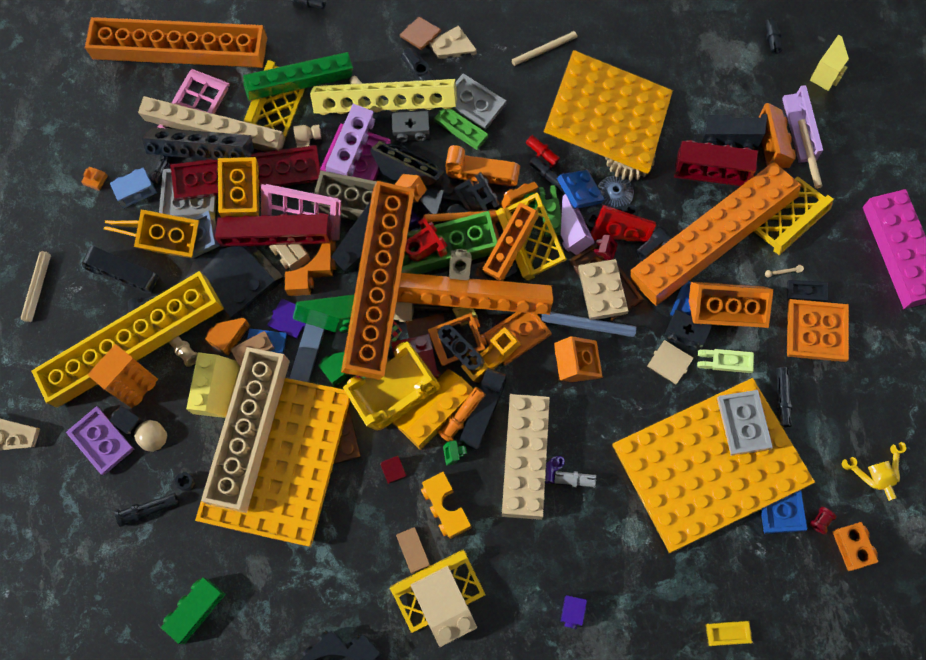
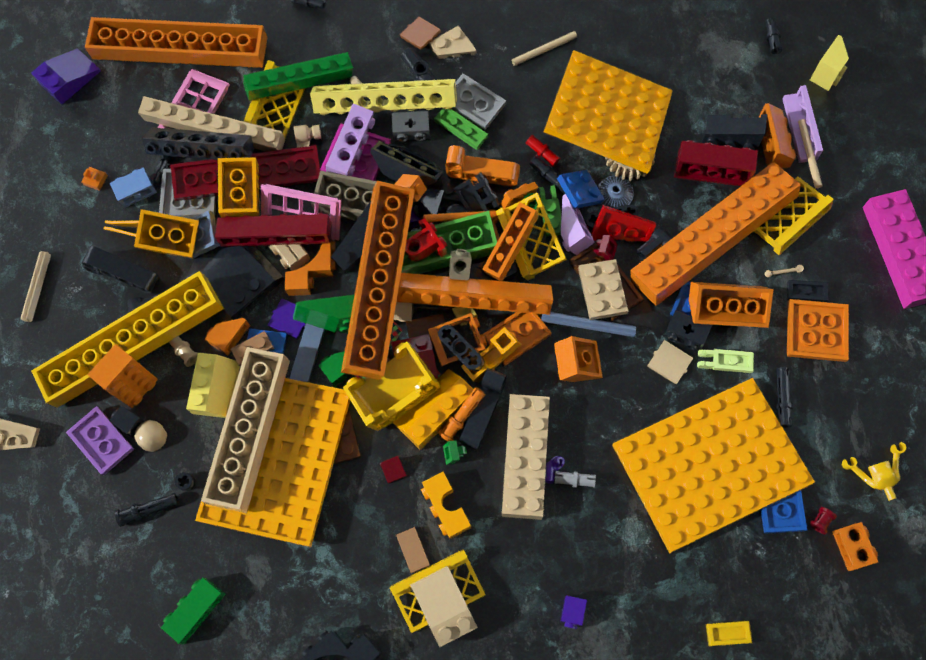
(65, 74): none -> dark purple slope
(744, 422): light grey plate -> none

